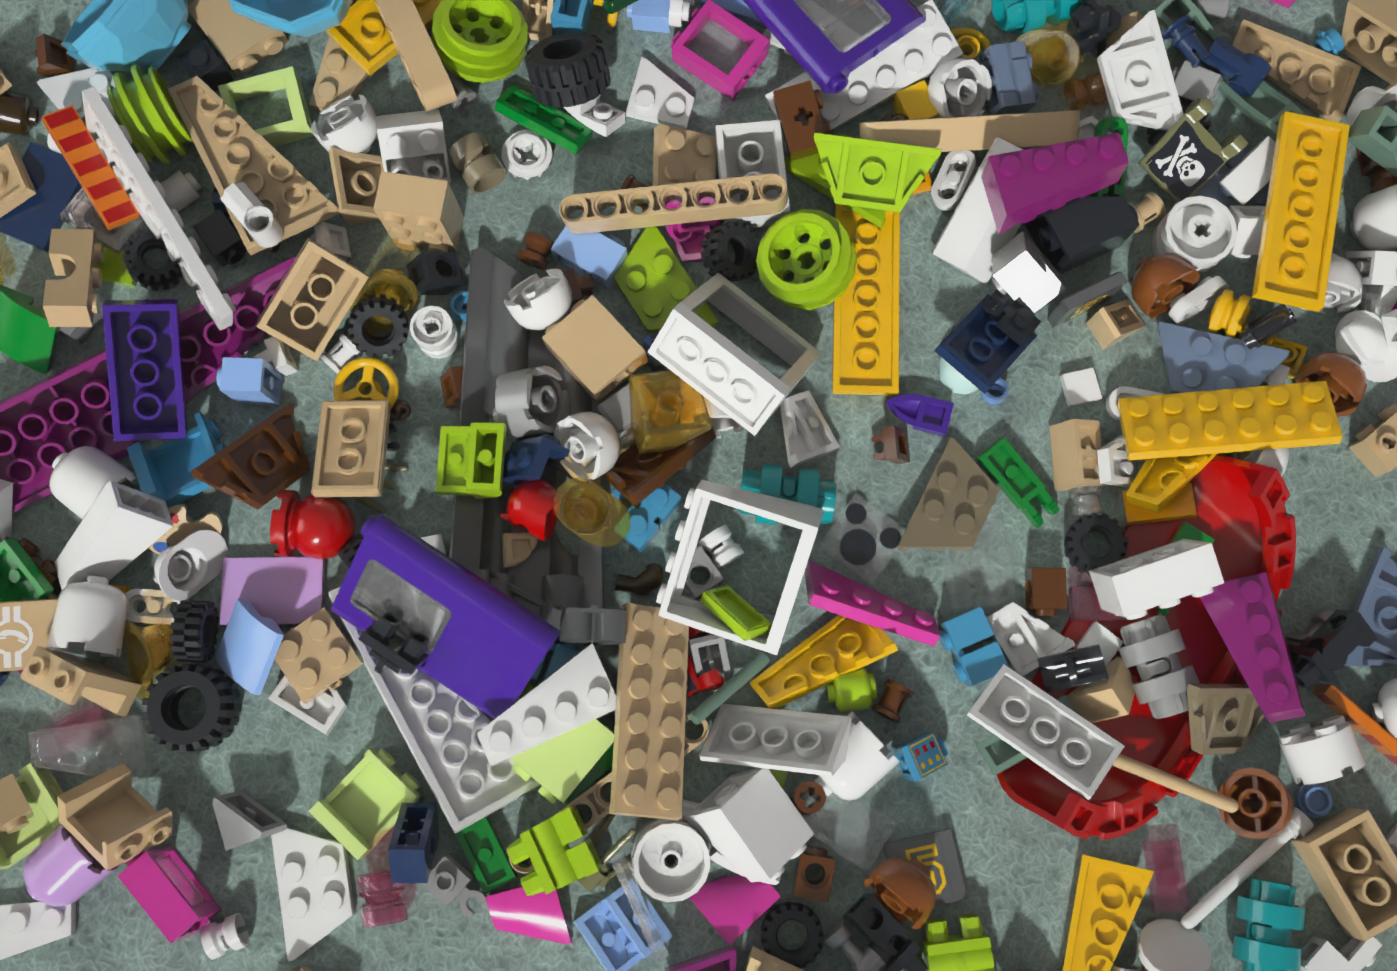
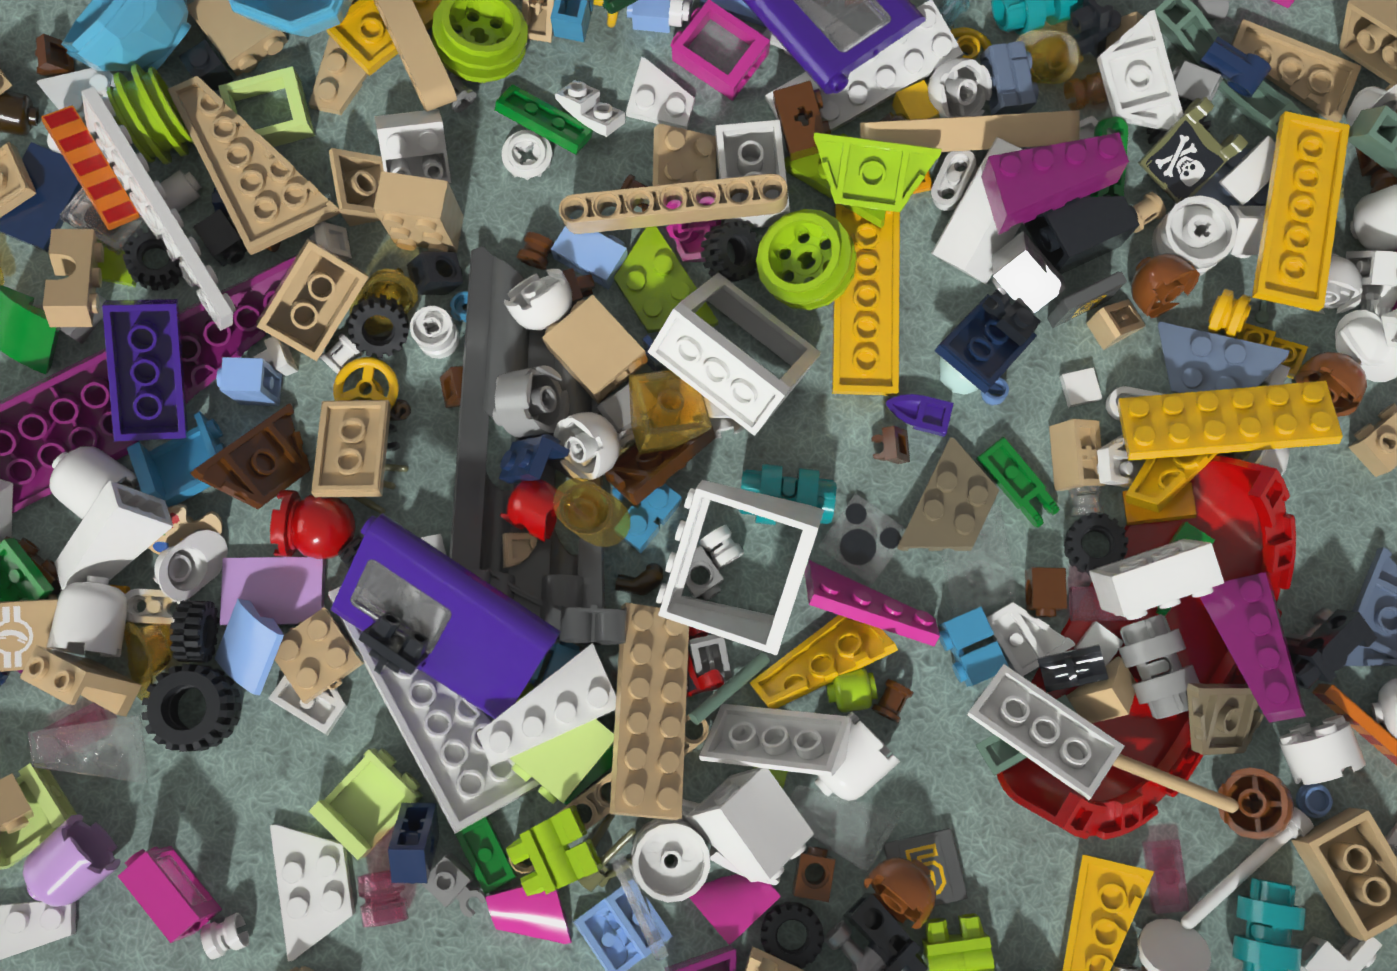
(113, 817): tan panel -> none
(244, 819): light grey slope -> none
(252, 214): white piece -> none
(347, 125): white cylinder -> none
(471, 460): lime brick -> none
(480, 166): dark tan wheel -> none
(568, 69): black tyre -> none
(736, 612): lime tile -> none
(805, 430): white wing -> none
(815, 791): reddish brown bush -> none
(921, 756): dark azure slope -> none
(1186, 40): dark blue pin -> none
(1189, 306): white plate -> none
(1267, 325): black plant -> none
(1329, 41): dark azure plate -> none

